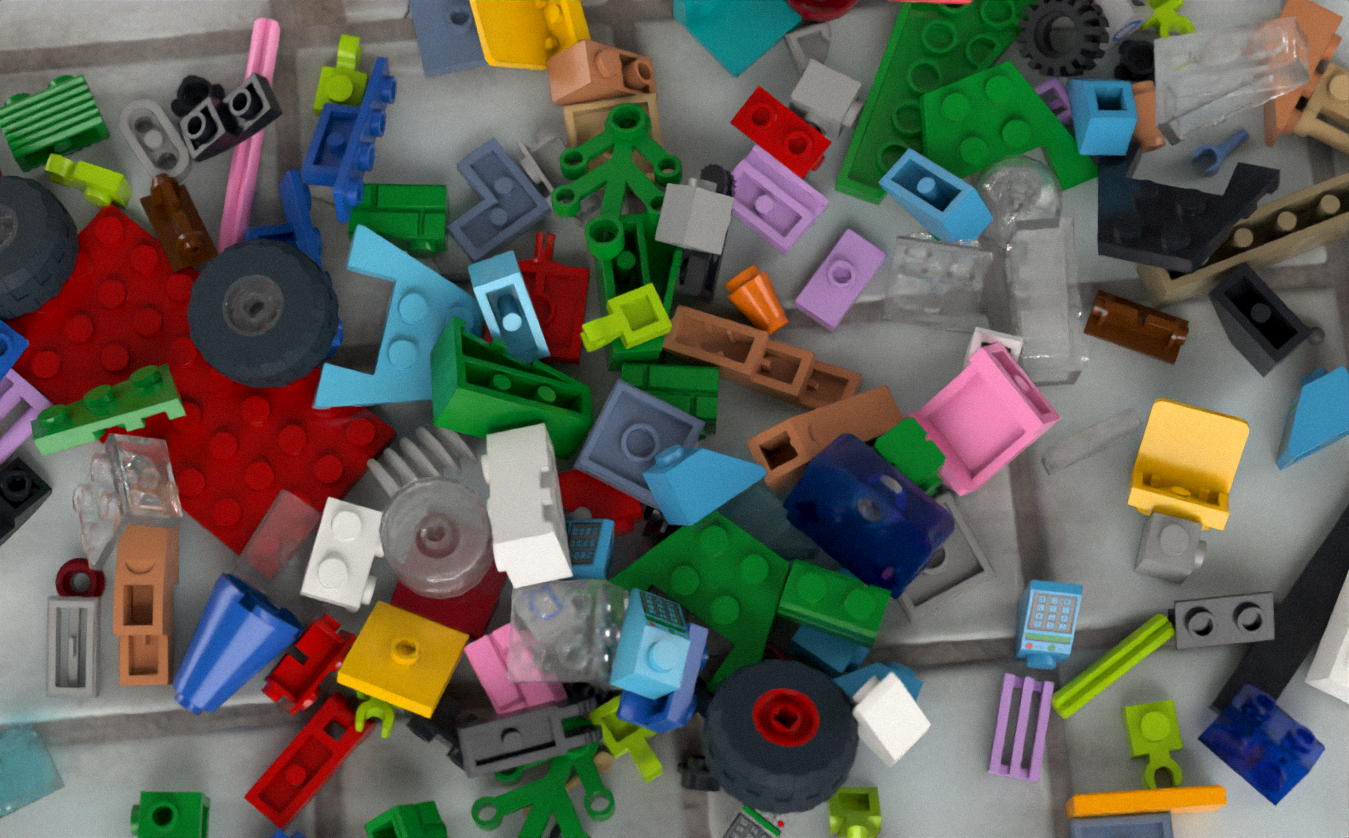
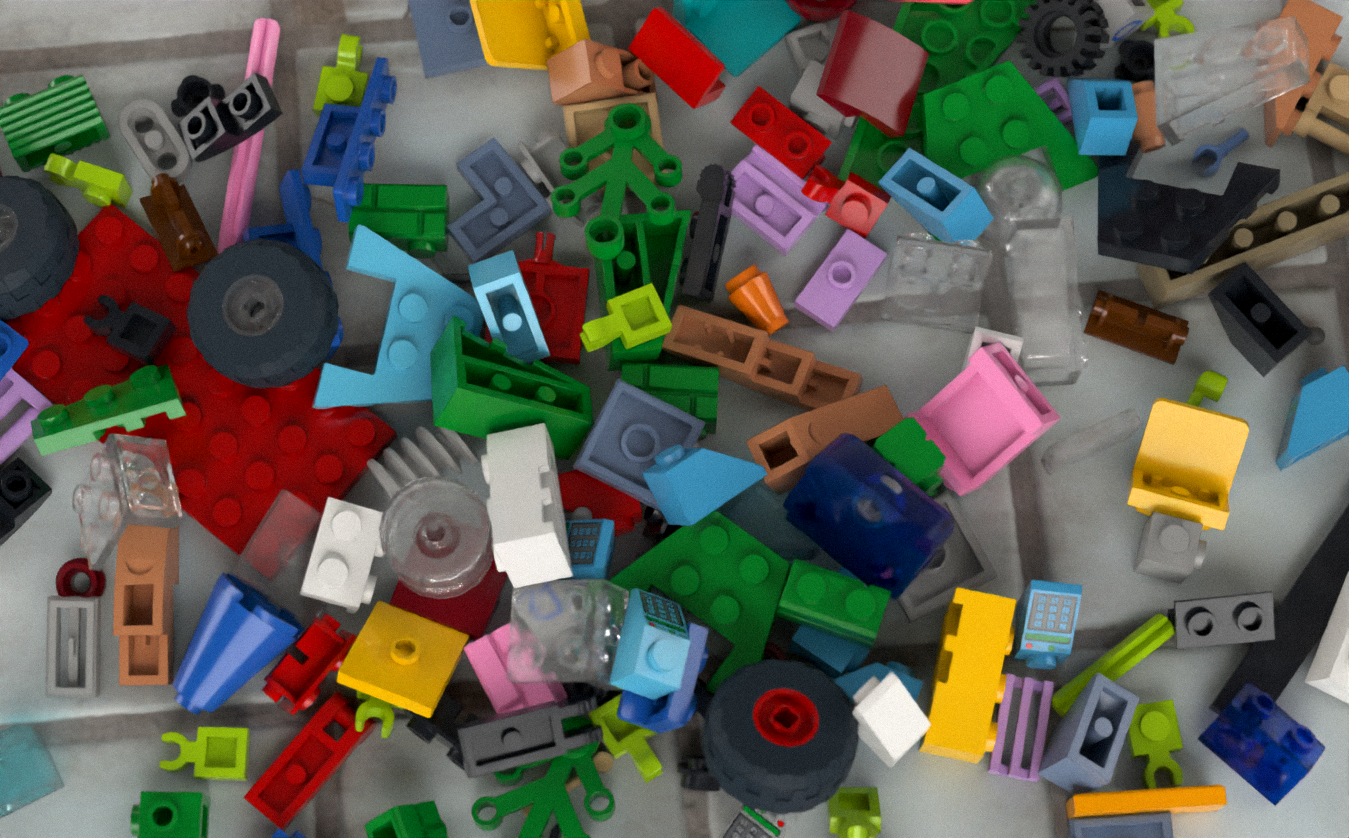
(134, 333): none -> black plate
(217, 753): none -> lime plate
(678, 59): none -> red panel
(695, 216): light grey brick -> none
(852, 203): none -> red plate
(872, 73): none -> dark red slope
(968, 675): none -> yellow wedge
(1089, 737): none -> sand blue slope
(1208, 385): none -> lime hand

